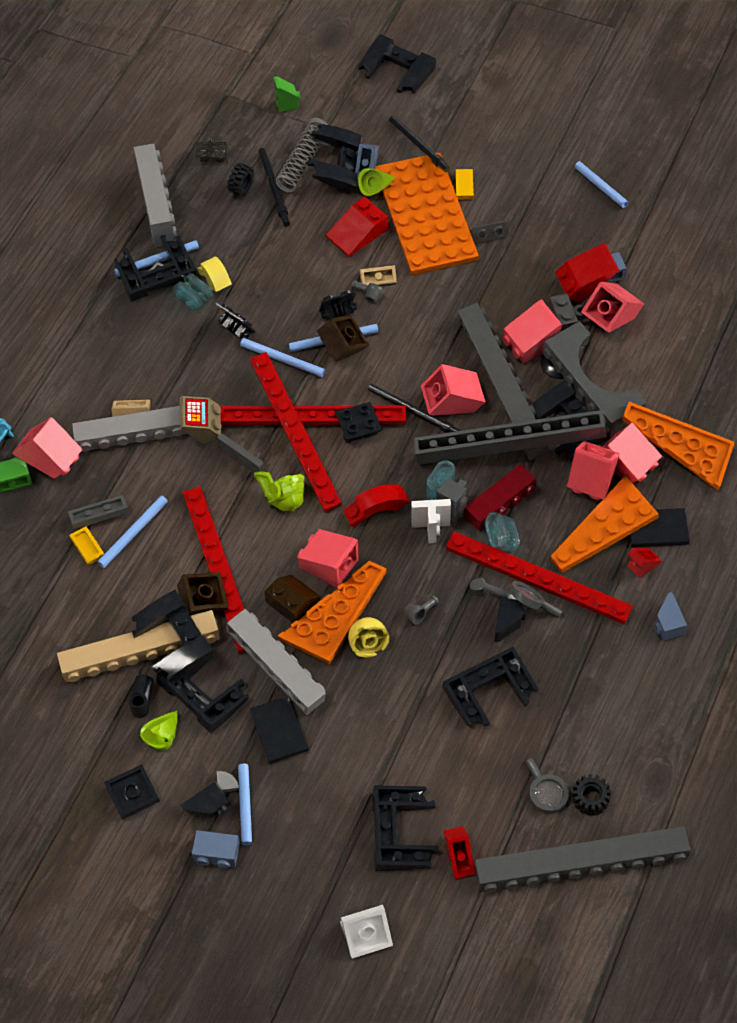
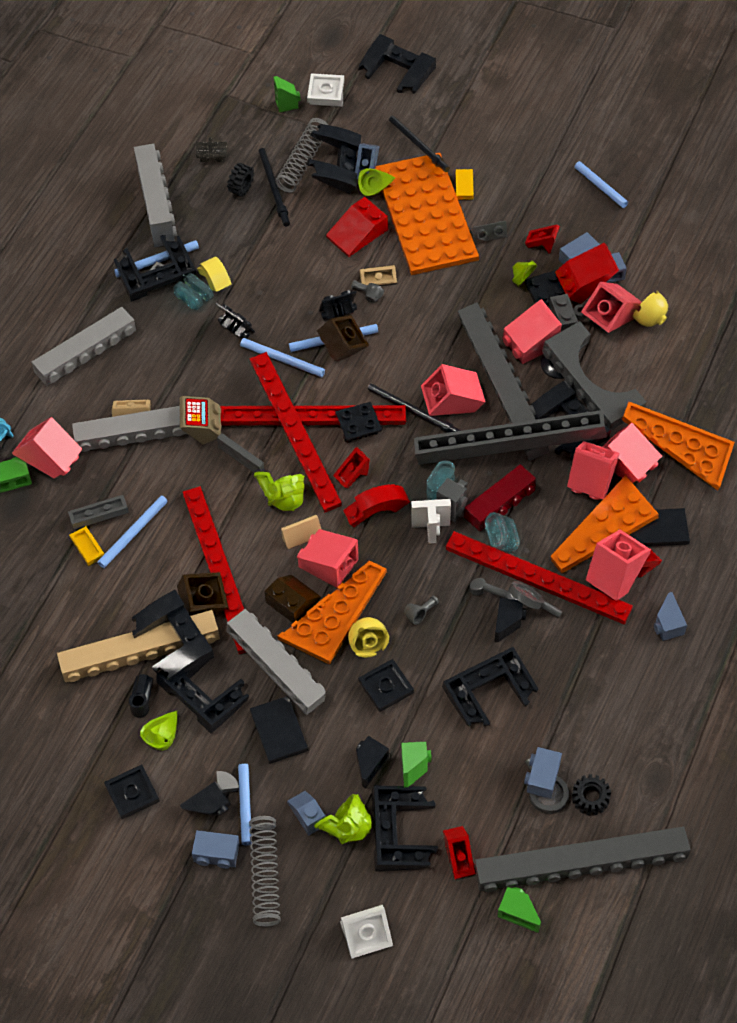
(84, 346): none -> light grey brick
(266, 828): none -> light grey piece
(300, 531): none -> tan slope
(306, 811): none -> sand blue slope
(326, 90): none -> white bracket
(349, 822): none -> lime head
(352, 467): none -> red slope
(370, 759): none -> black slope
(386, 685): none -> black plate
(414, 761): none -> bright green slope
(518, 909): none -> bright green slope
(522, 271): none -> lime piece
(543, 236): none -> red slope
(543, 773): none -> sand blue brick
(544, 287): none -> black plate
(577, 247): none -> sand blue brick
(616, 564): none -> coral slope
(652, 310): none -> light yellow cylinder

